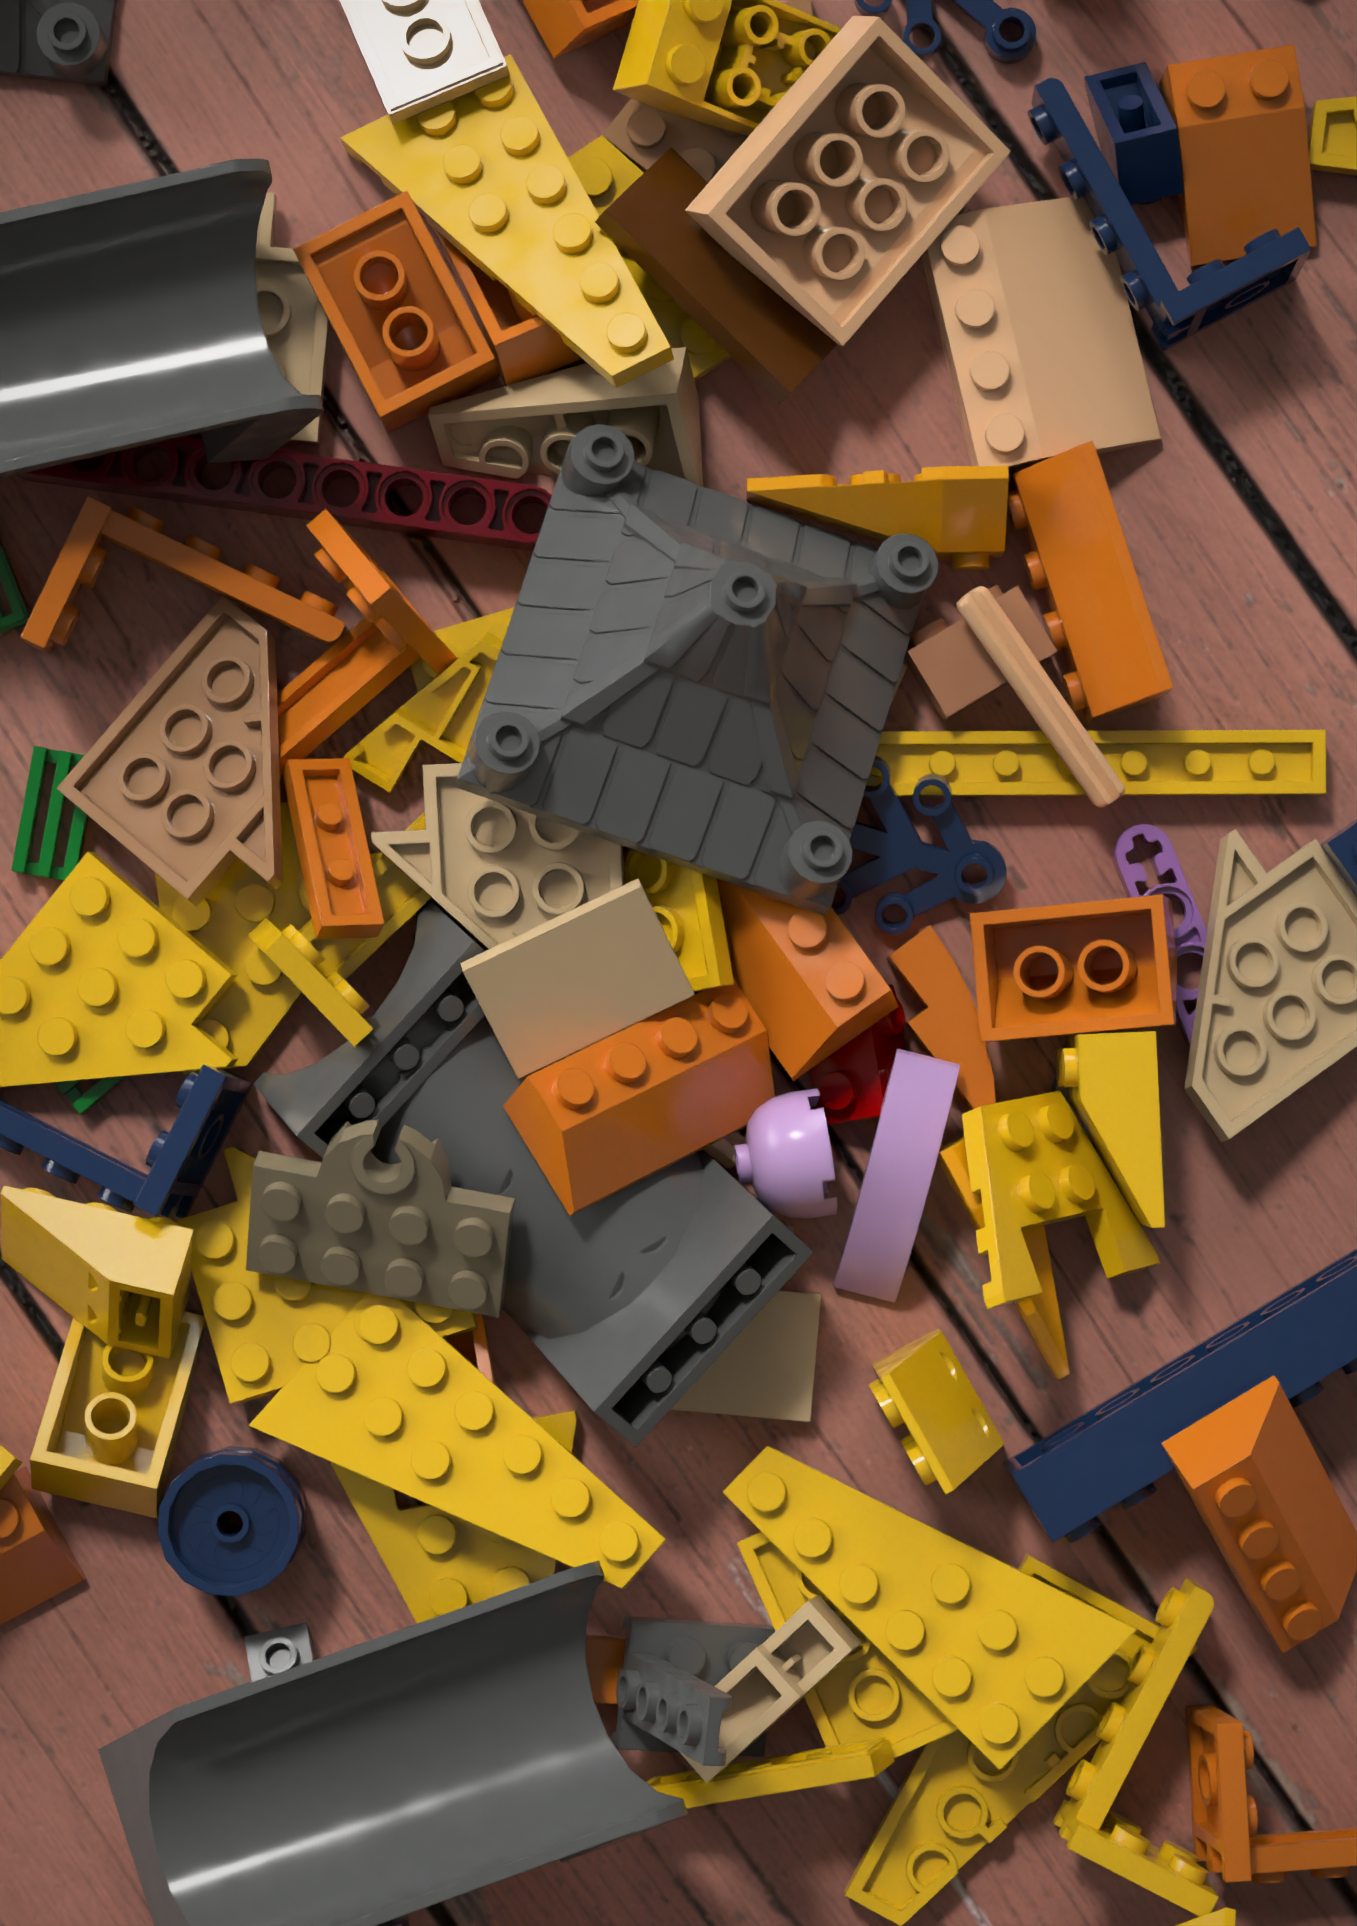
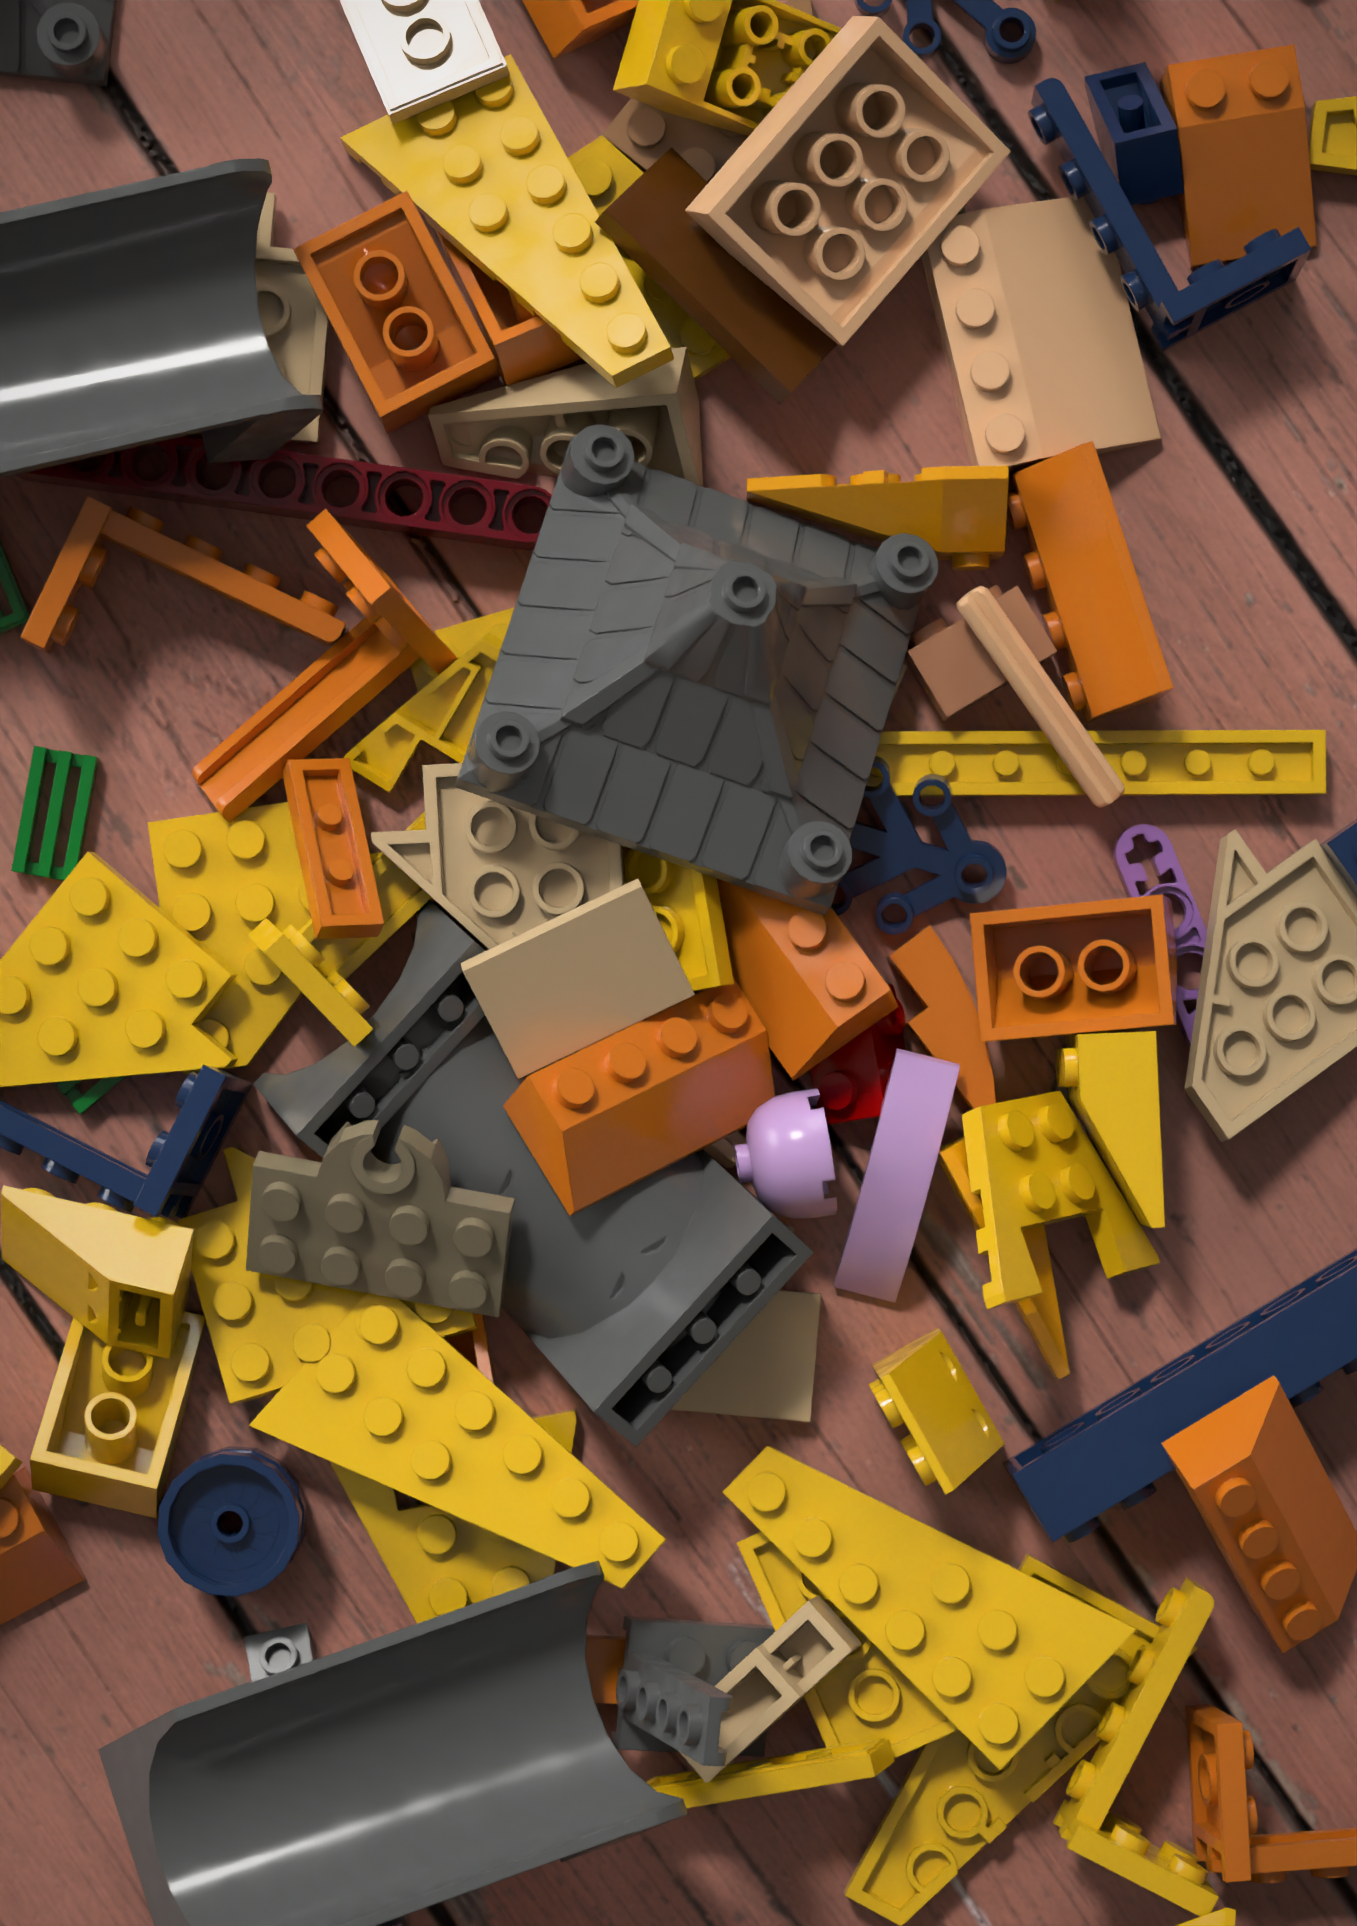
(195, 760): medium nougat wing -> none

